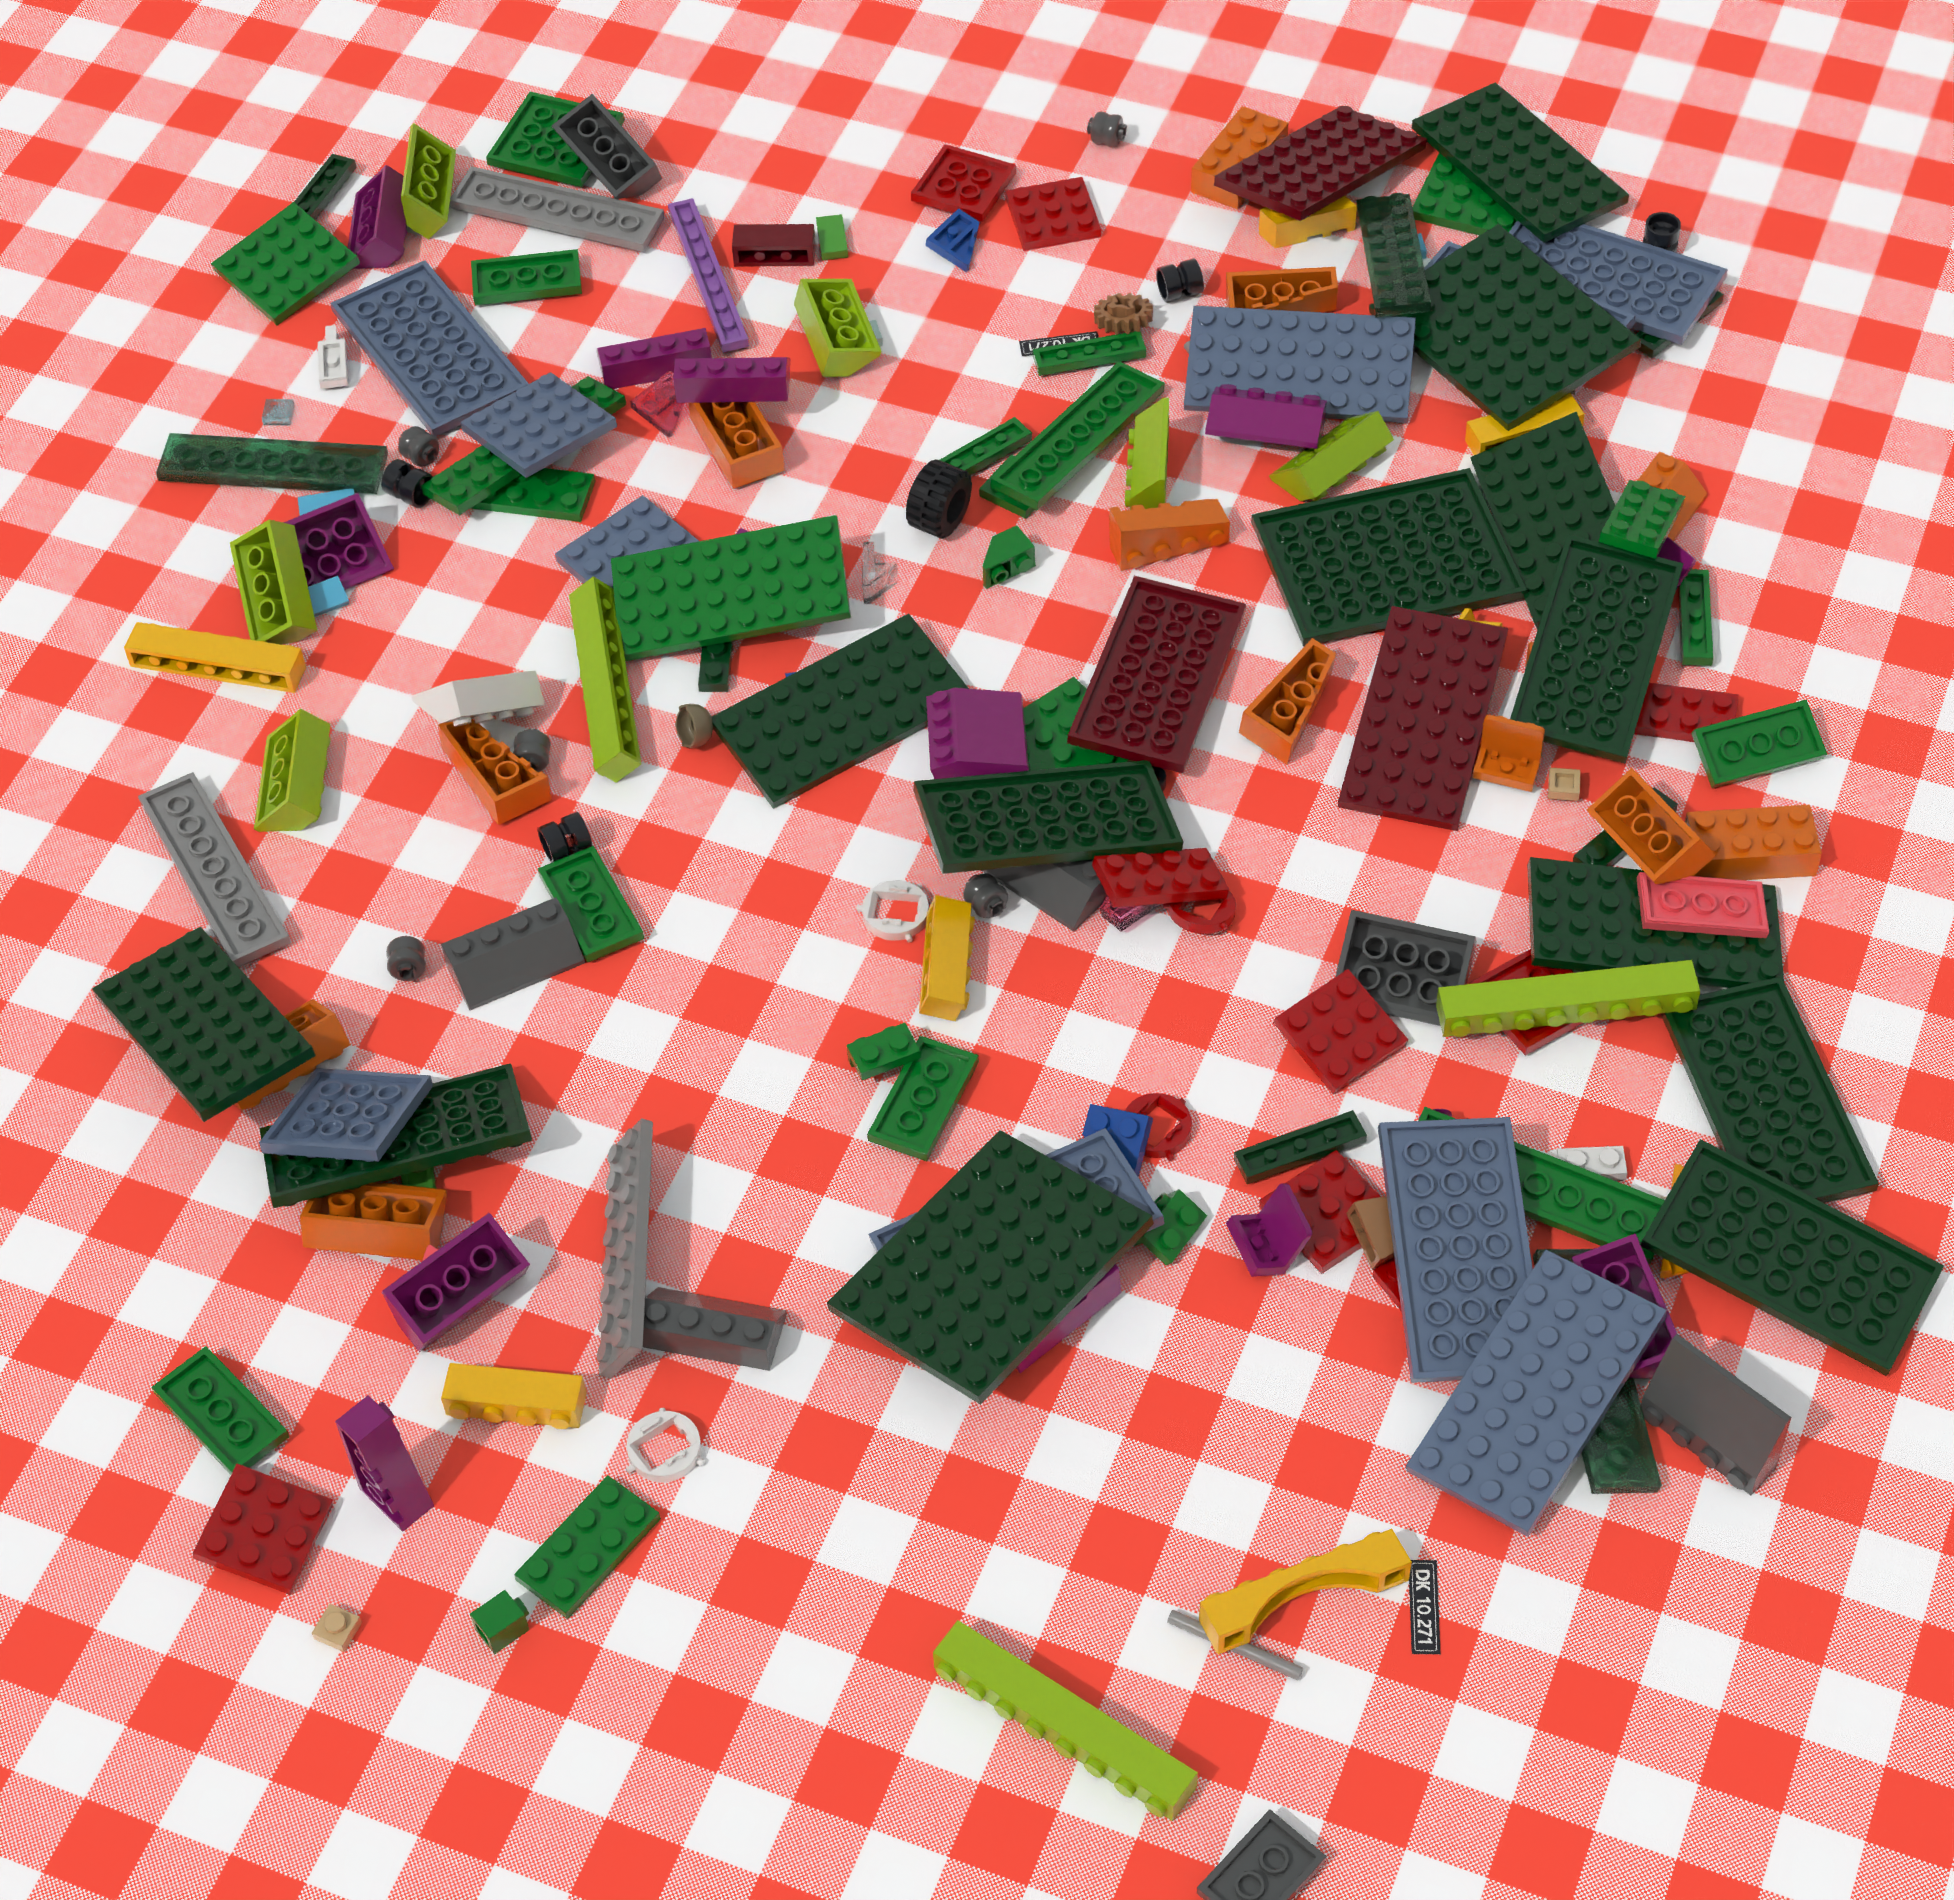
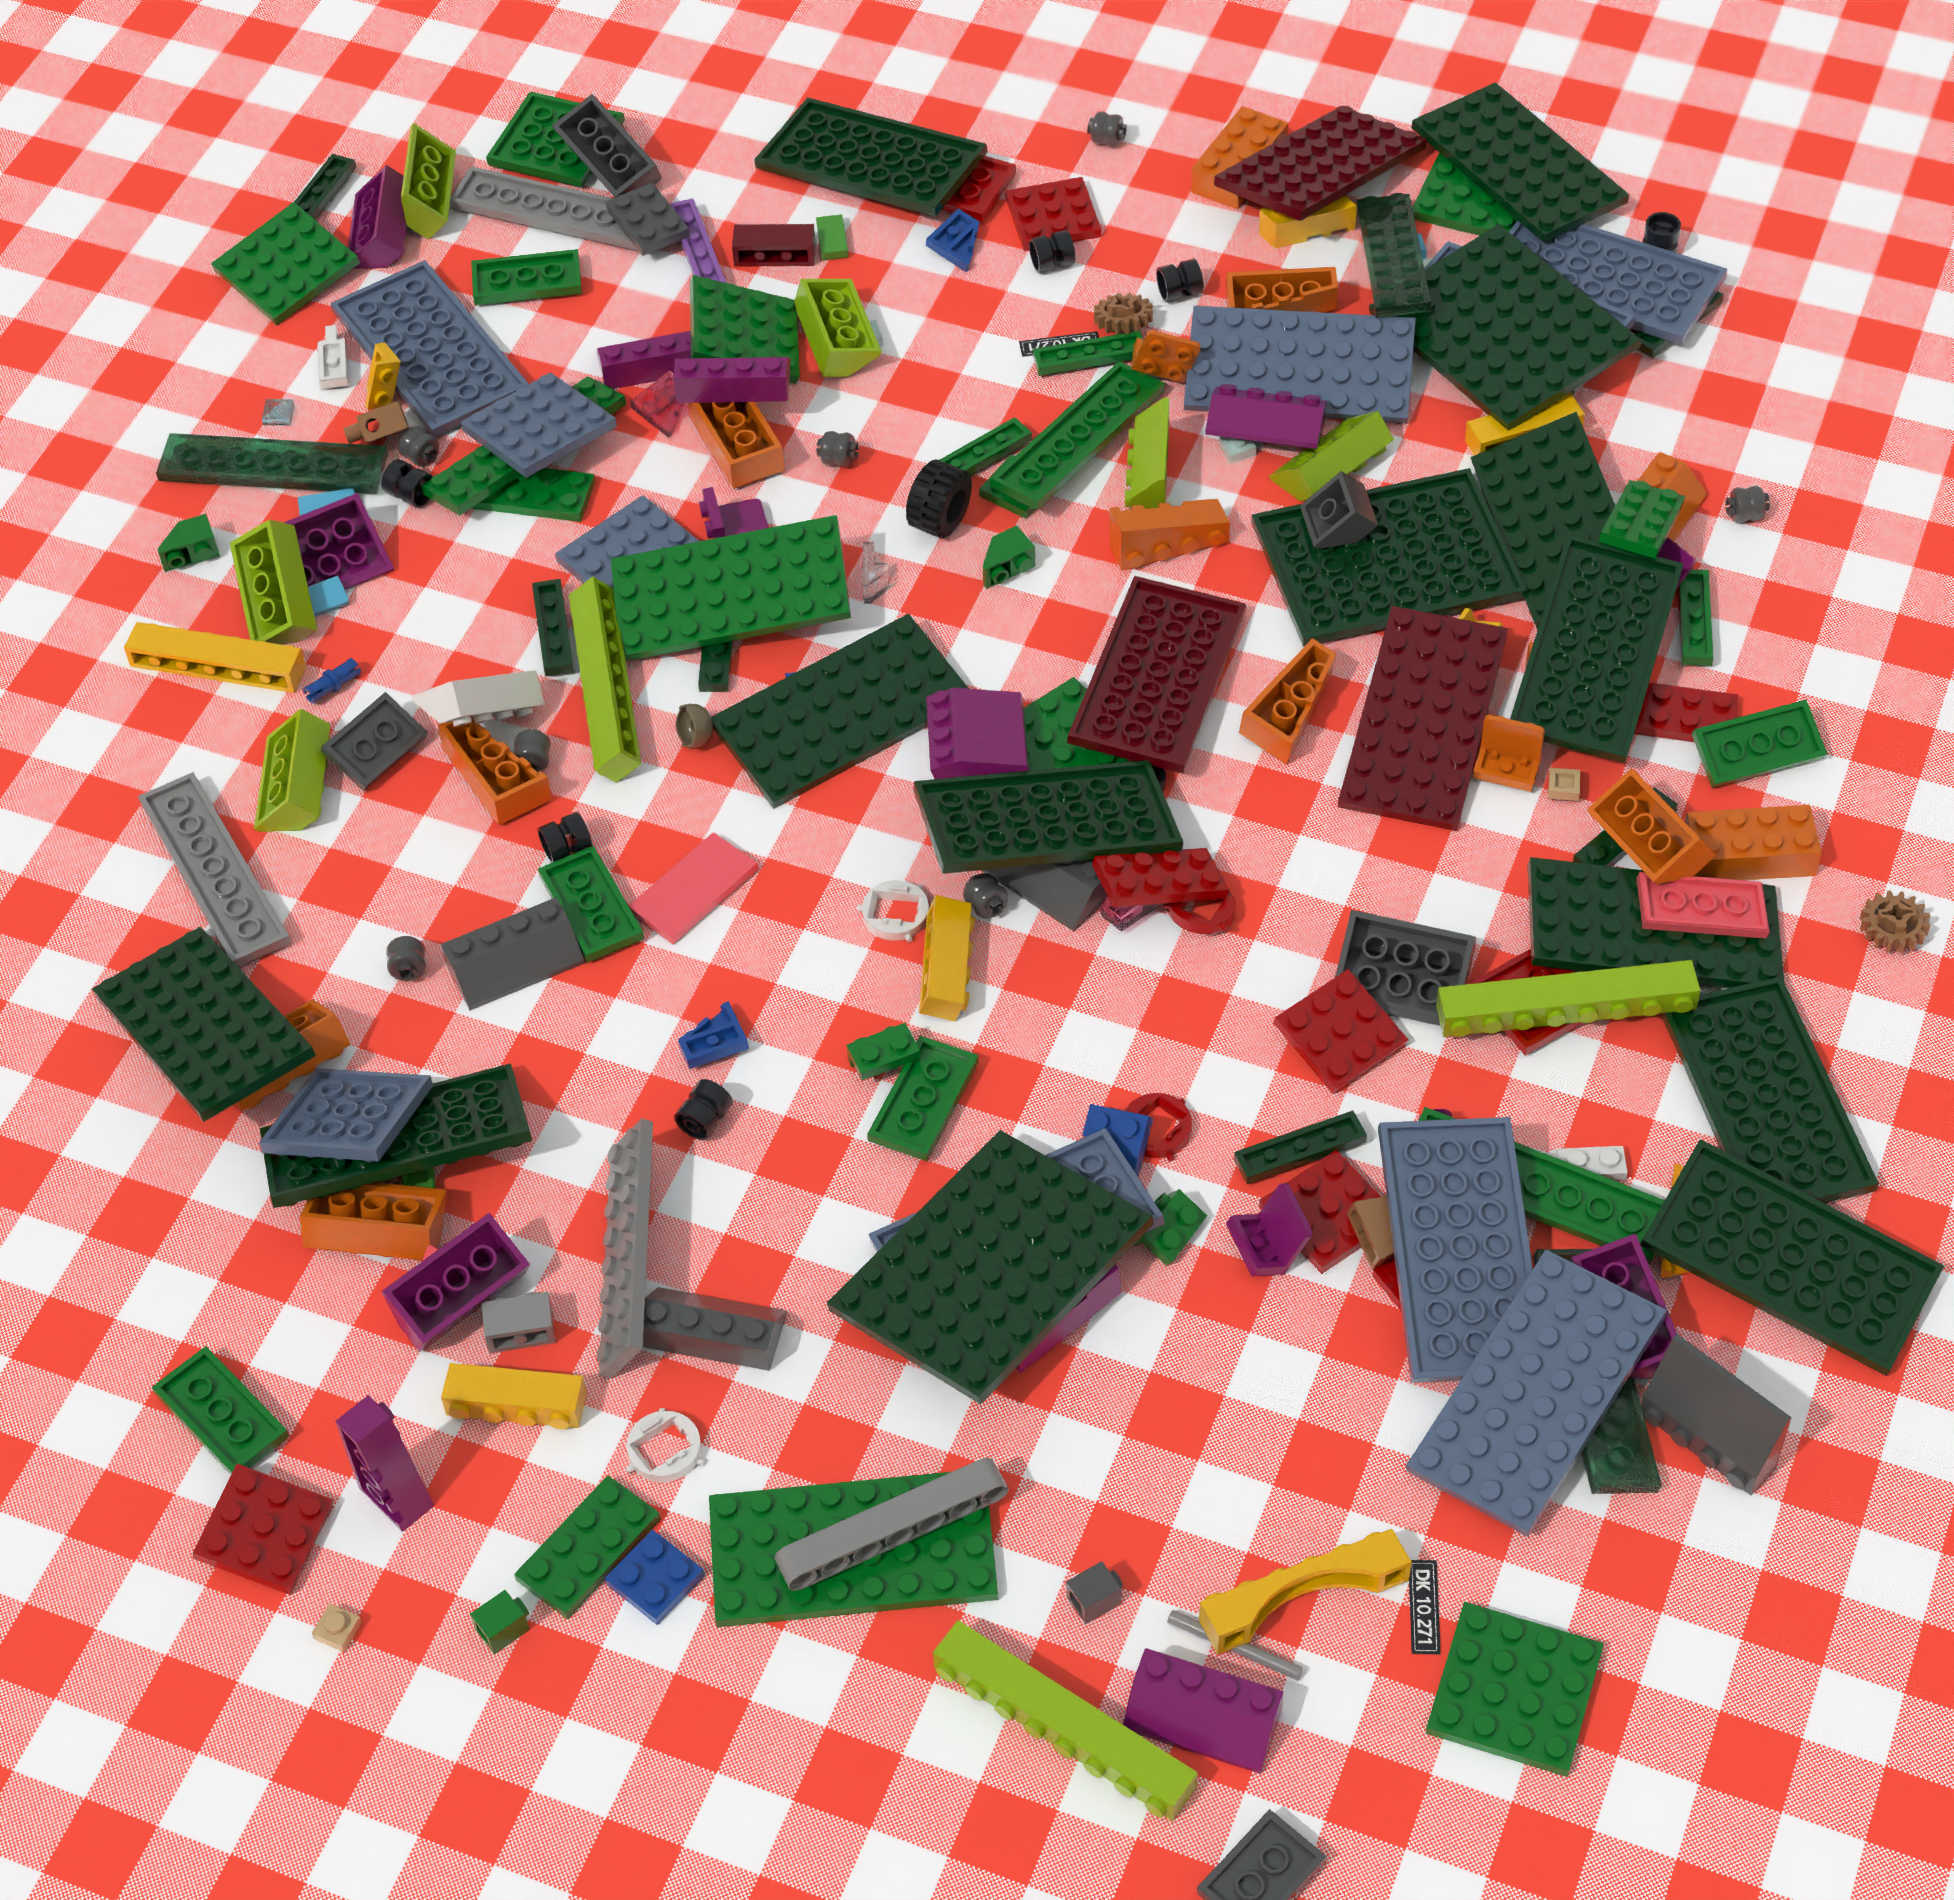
(188, 544): none -> green slope
(331, 680): none -> blue pin
(374, 741): none -> dark grey plate
(382, 377): none -> yellow bracket
(390, 419): none -> medium nougat torso
(518, 1322): none -> light grey brick
(552, 627): none -> dark green plate
(647, 219): none -> dark grey plate
(654, 1577): none -> blue plate
(693, 888): none -> coral tile
(703, 1109): none -> black wheel
(713, 1038): none -> blue wing
(728, 518): none -> magenta bracket
(741, 323): none -> green plate
(837, 449): none -> dark grey piece
(871, 156): none -> dark green plate
(891, 1524): none -> light grey beam
(929, 1571): none -> green plate
(1056, 250): none -> black wheel
(1094, 1592): none -> dark grey brick
(1164, 355): none -> orange bracket
(1203, 1710): none -> magenta slope
(1237, 449): none -> light aqua plate
(1338, 513): none -> dark grey slope
(1515, 1689): none -> green plate
(1747, 504): none -> dark grey piece
(1892, 922): none -> medium nougat gear

